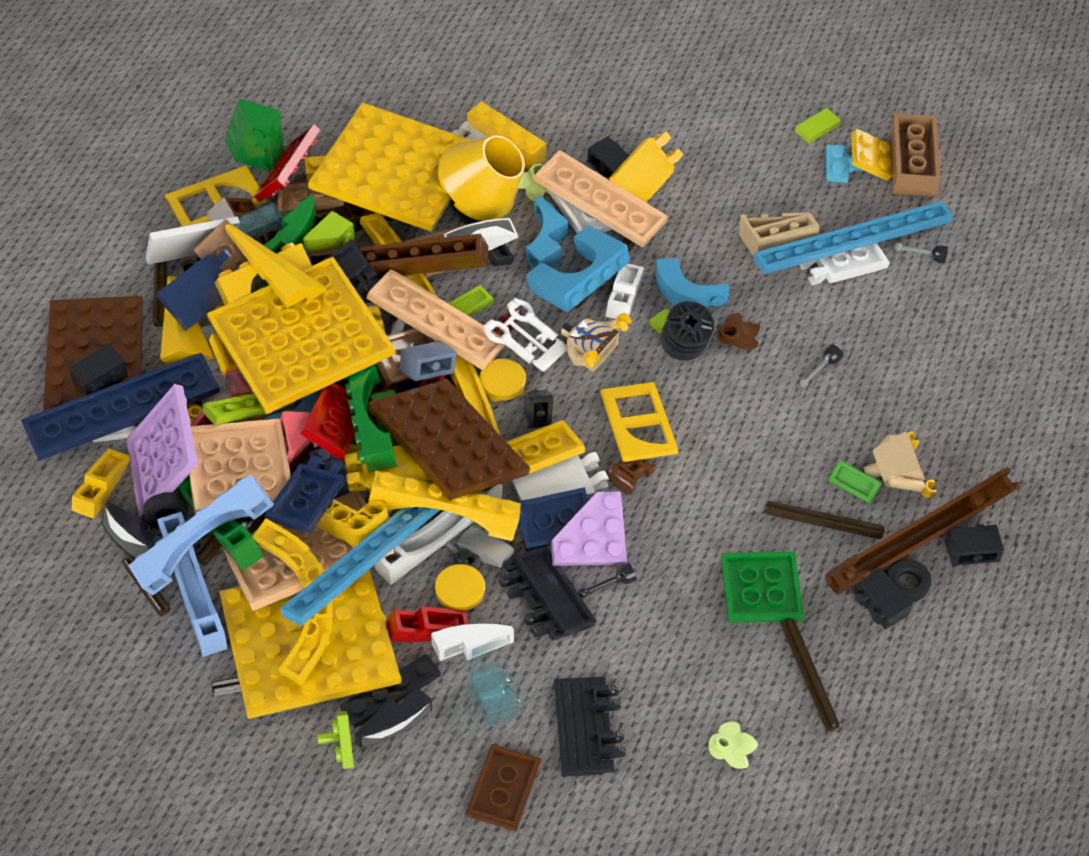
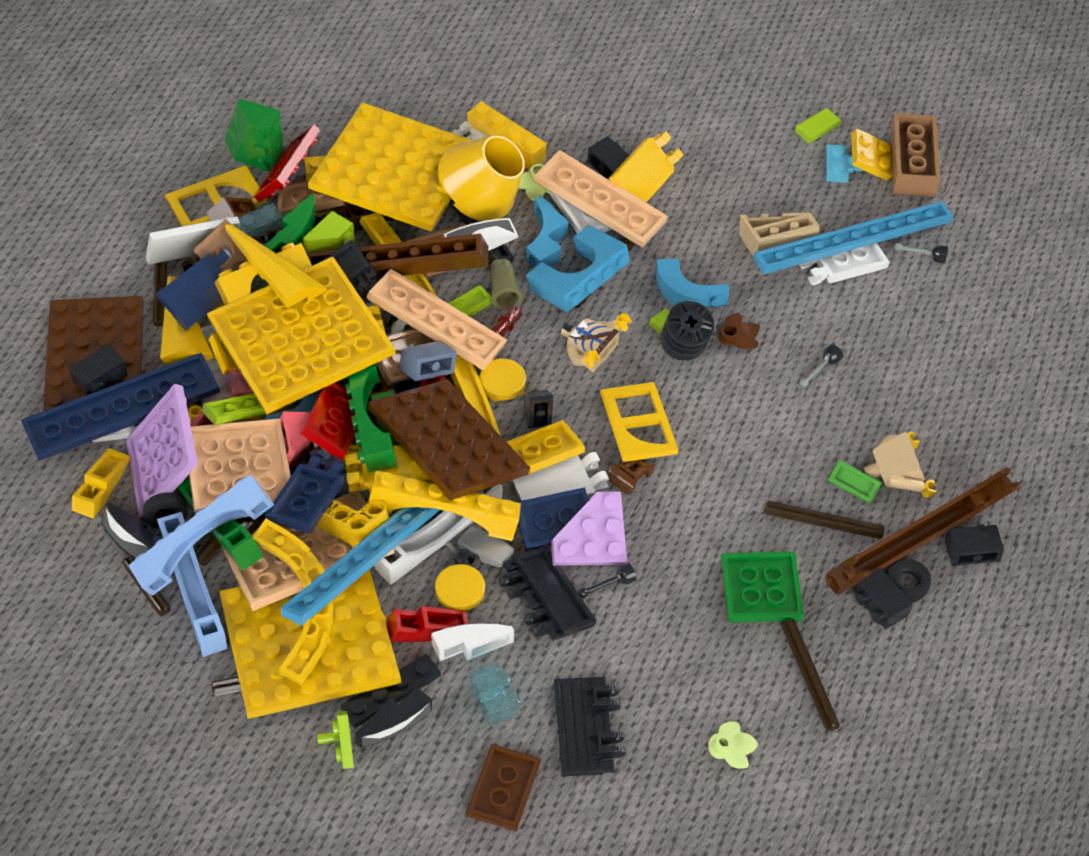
(504, 285): none -> olive plant
(549, 355): white piece -> none
(624, 291): white slope -> none

